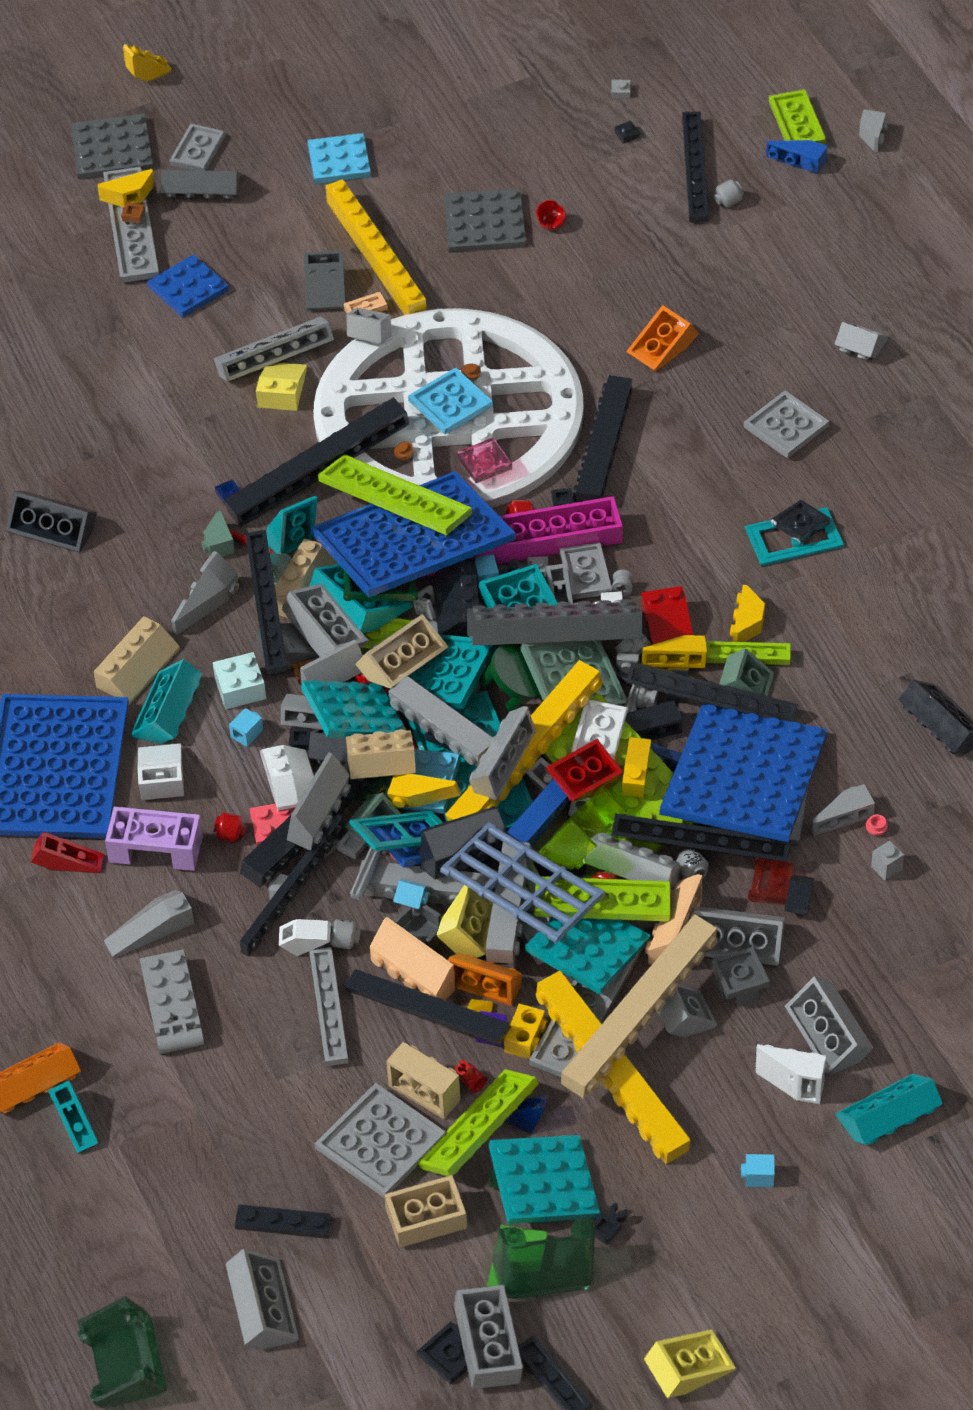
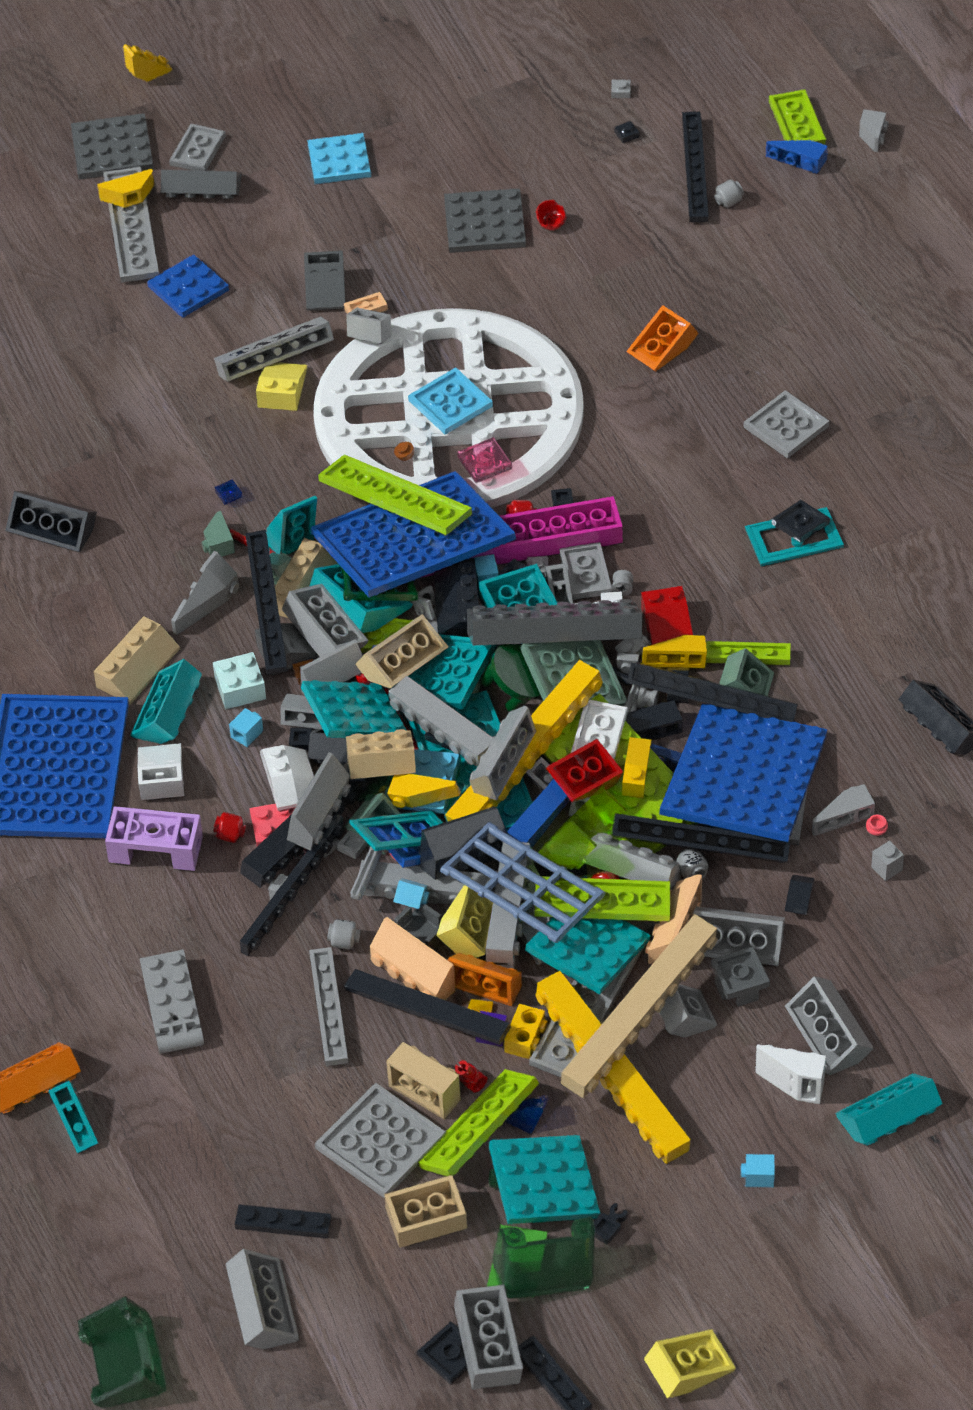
(65, 855): red slope -> none
(133, 212): dark orange plate -> none
(156, 920): light grey wedge -> none
(304, 935): white slope -> none
(307, 465): black brick -> none
(375, 248): yellow brick -> none
(471, 371): dark orange plate -> none
(604, 439): black brick -> none
(748, 616): yellow slope -> none
(778, 881): clear red plate -> none
(860, 340): light grey slope -> none

